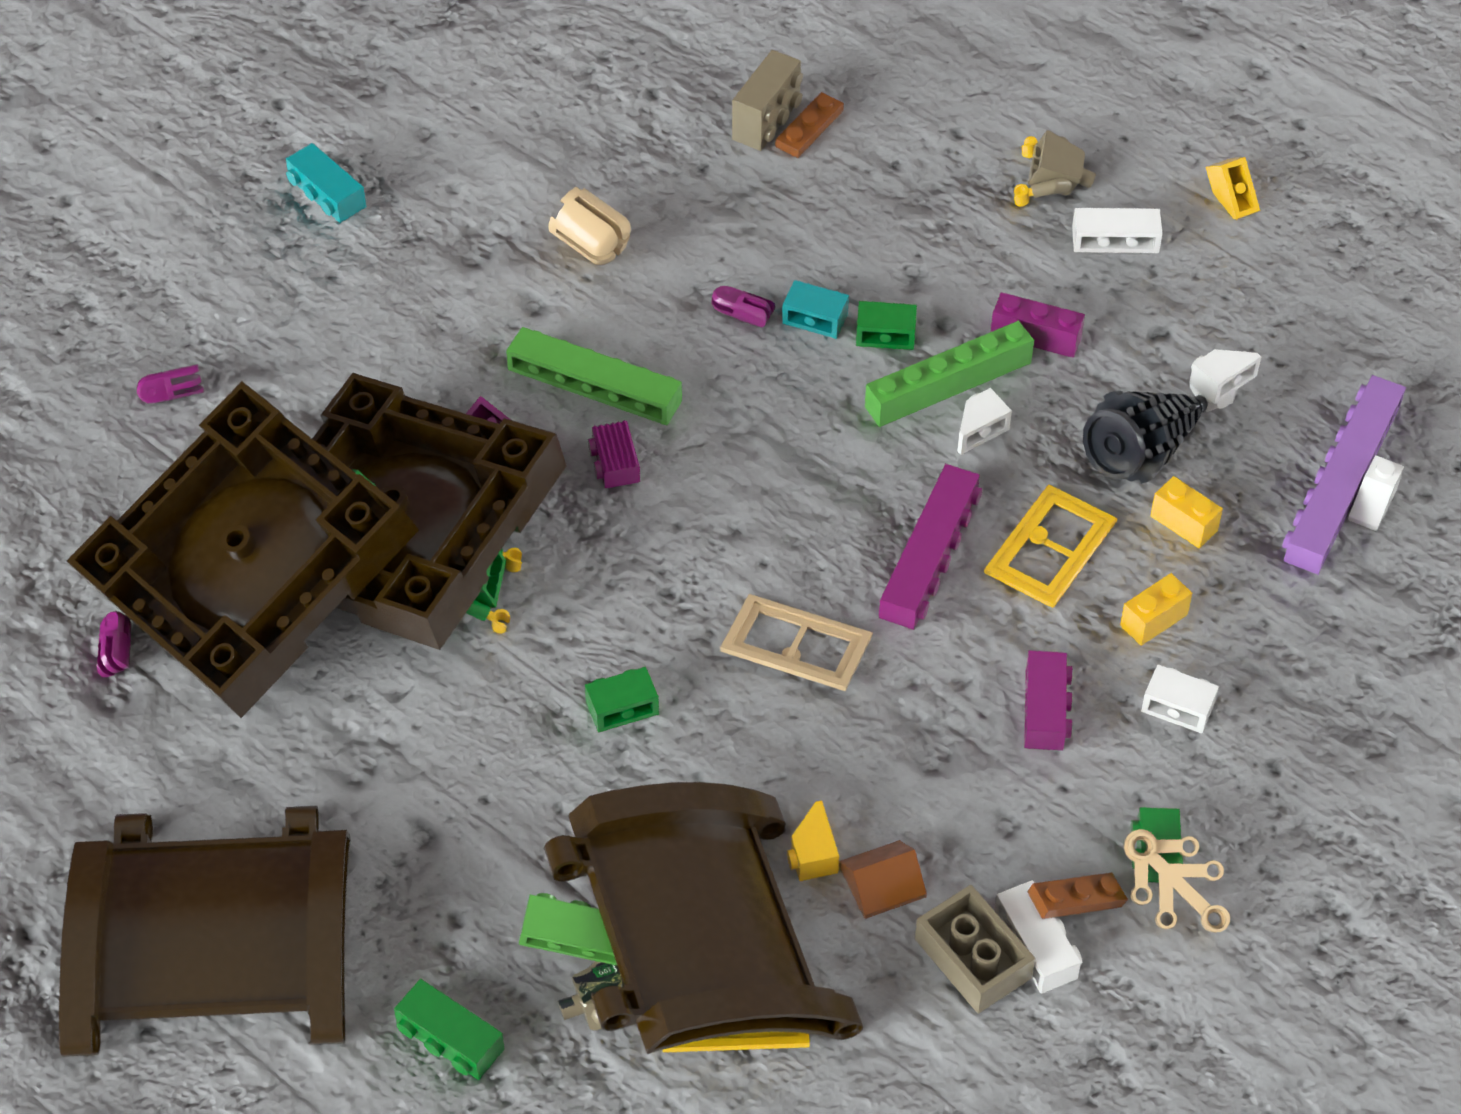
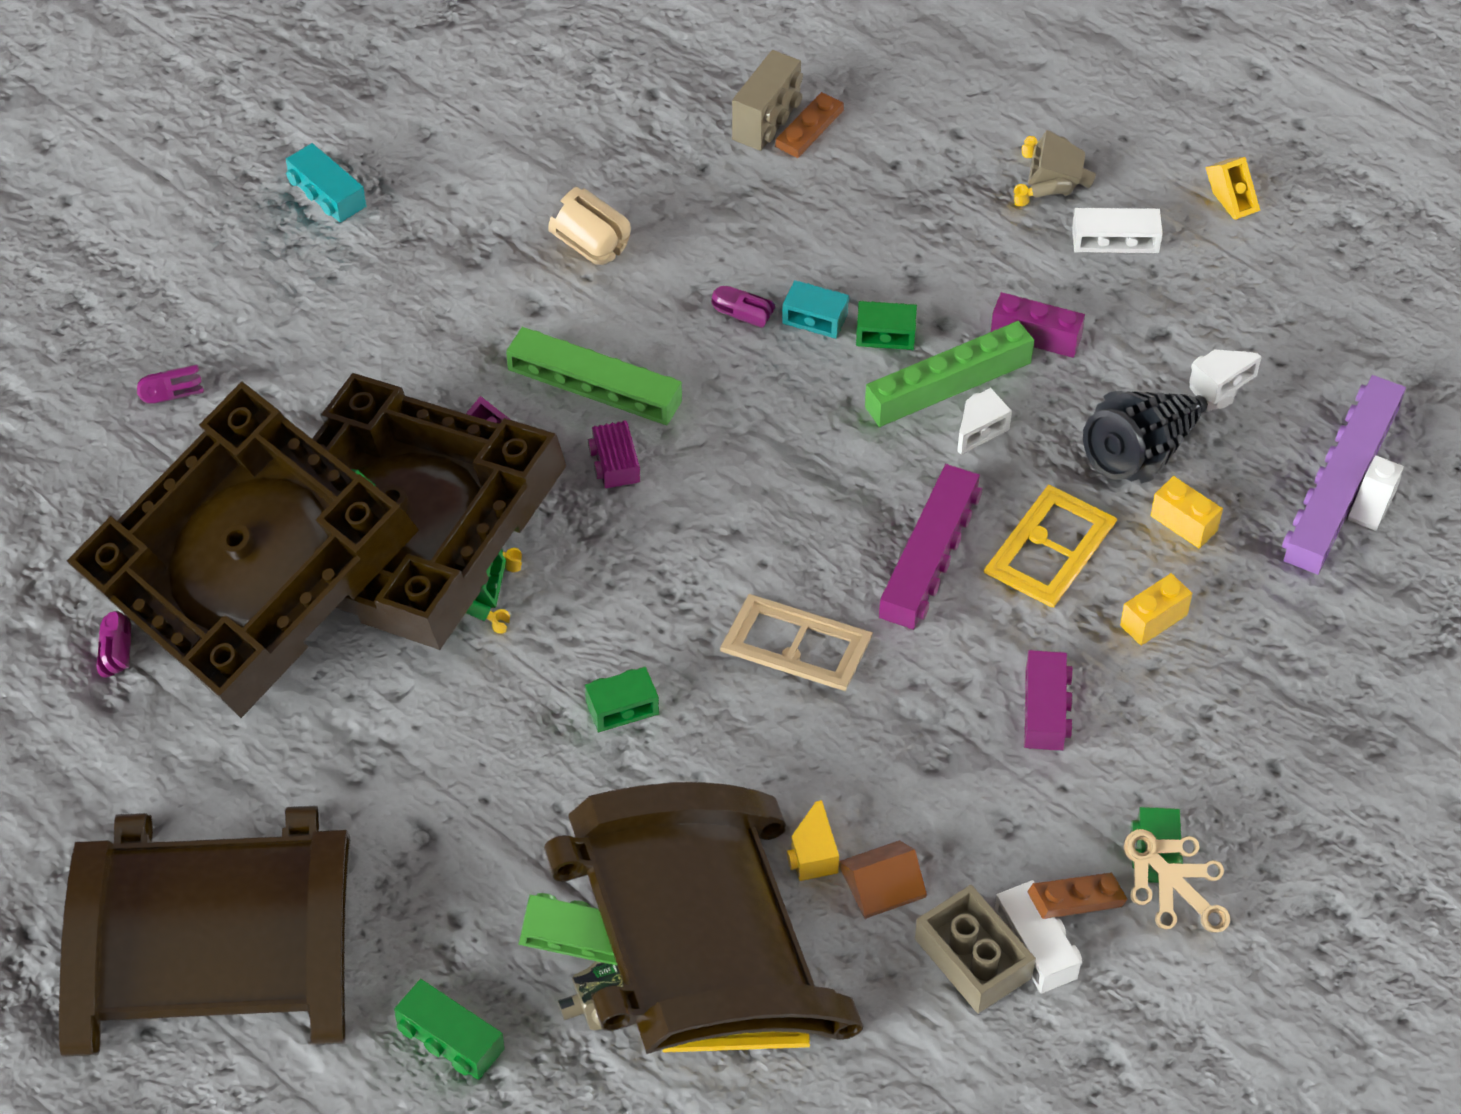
(1179, 698): white brick -> none

